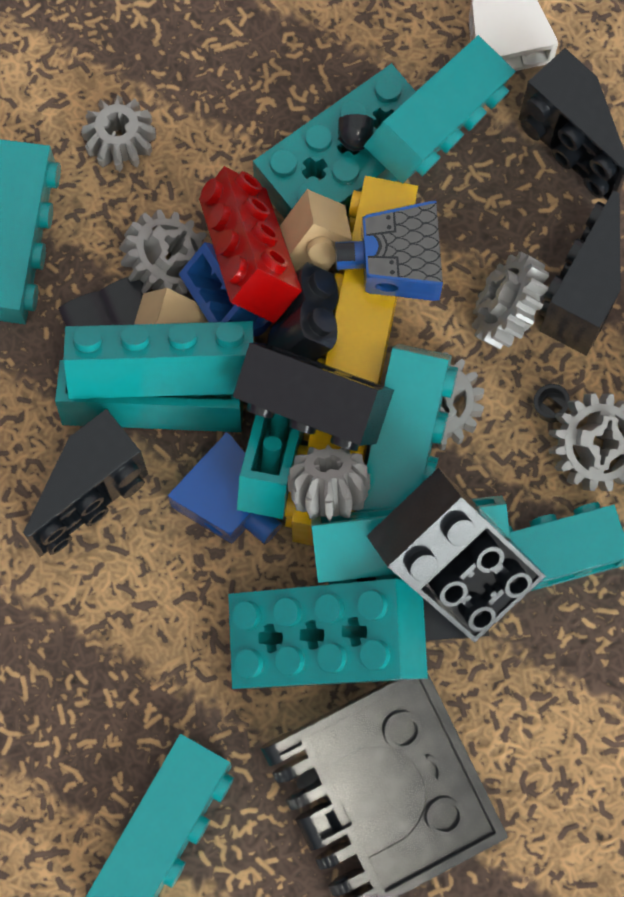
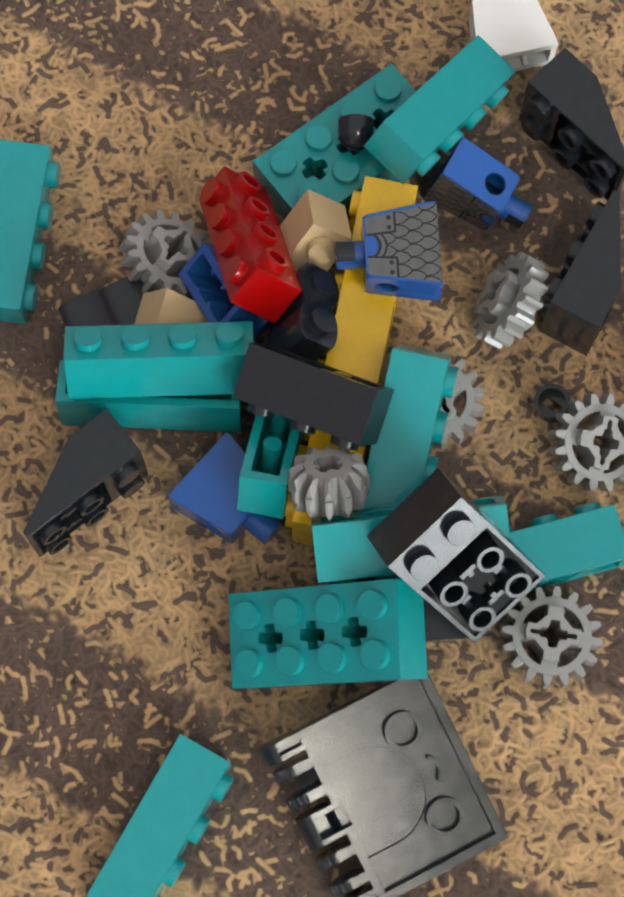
(102, 136): light grey gear -> none
(477, 188): none -> blue torso
(548, 657): none -> light grey gear

